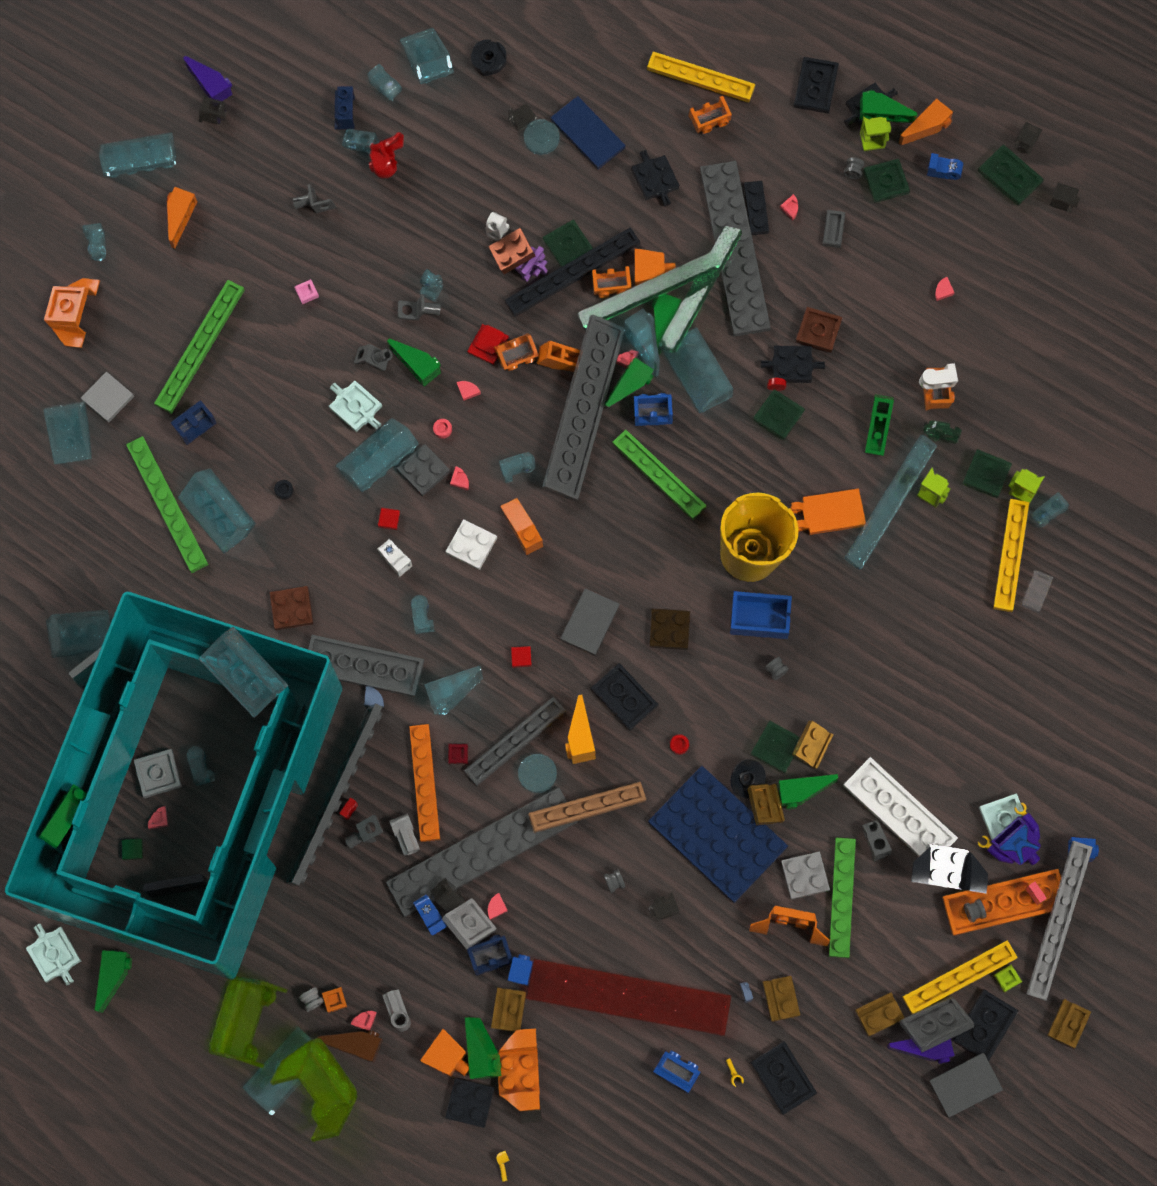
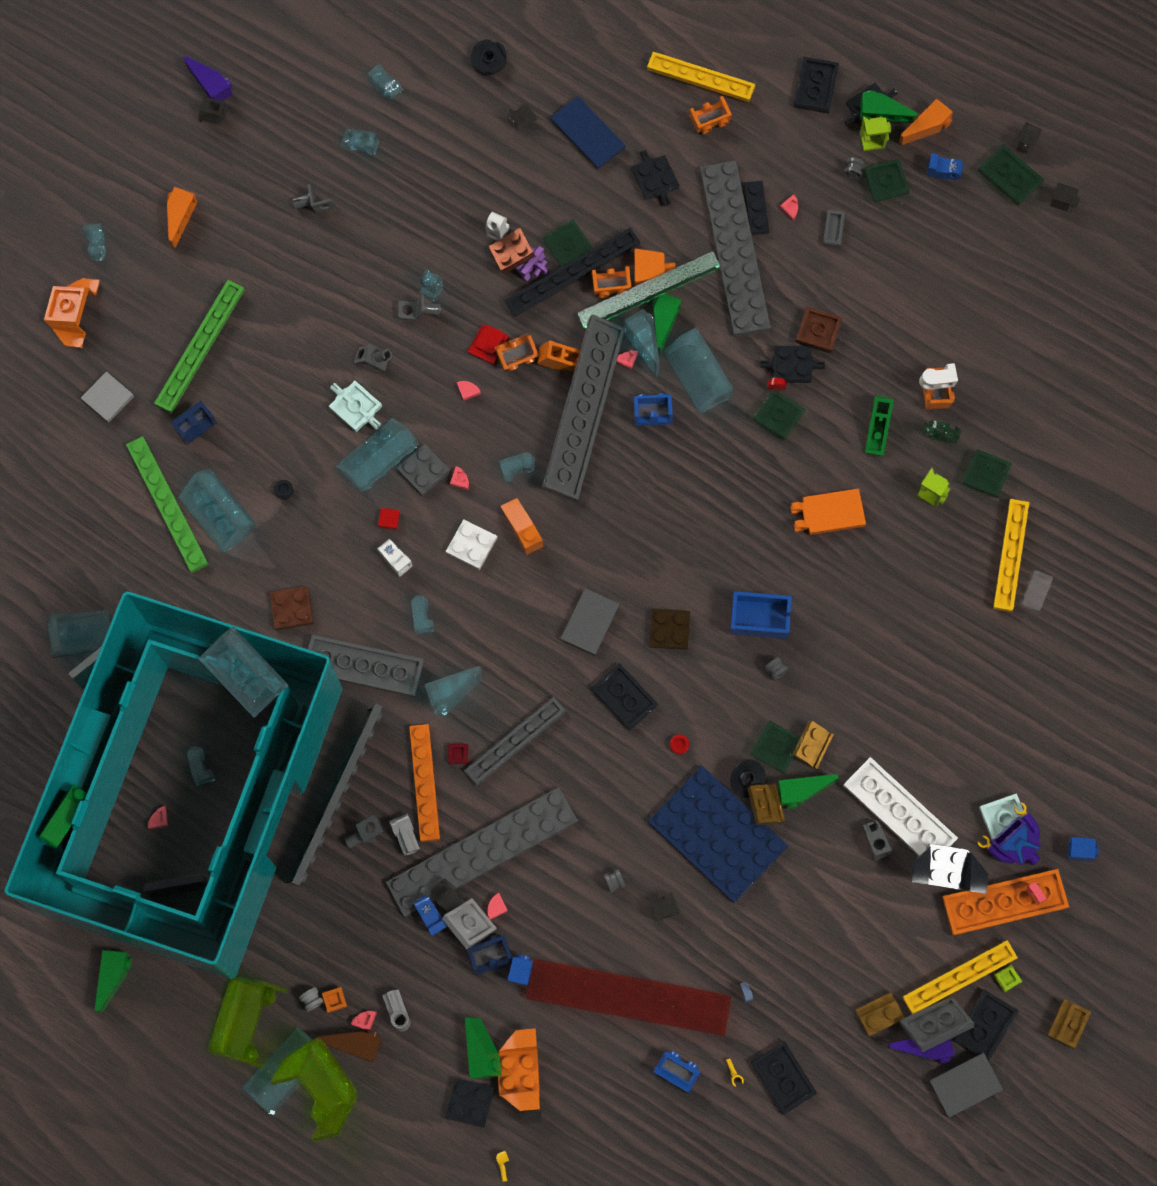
(53, 954): light aqua plate -> none
(68, 432): clear light blue slope -> none
(132, 849): dark green tile -> none
(137, 155): clear light blue slope -> none
(157, 773): light grey plate -> none
(306, 291): bright pink tile -> none
(344, 108): dark blue window -> none
(348, 809): red tile -> none
(373, 696): sand blue tile -> none
(383, 156): red head -> none
(416, 361): green slope -> none
(427, 56): clear light blue slope -> none
(442, 428): coral tile -> none
(446, 1055): orange torso -> none
(508, 1009): pearl gold plate -> none
(521, 657): red tile -> none
(537, 773): clear light blue tile -> none
(541, 137): clear light blue tile -> none
(580, 741): light orange slope -> none
(587, 807): medium nougat tile -> none
(634, 377): green slope -> none
(659, 474): bright green plate -> none
(698, 292): clear green tile -> none
(756, 536): yellow cone -> none
(781, 998): pearl gold plate -> none
(799, 918): orange piece -> none
(805, 875): light grey plate -> none
(842, 898): bright green plate -> none
(890, 502): clear light blue plate -> none
(943, 289): coral tile -> none
(975, 910): dark grey wheel -> none
(1024, 485): lime window -> none
(1050, 510): clear light blue leg -> none
(1059, 920): light grey tile -> none

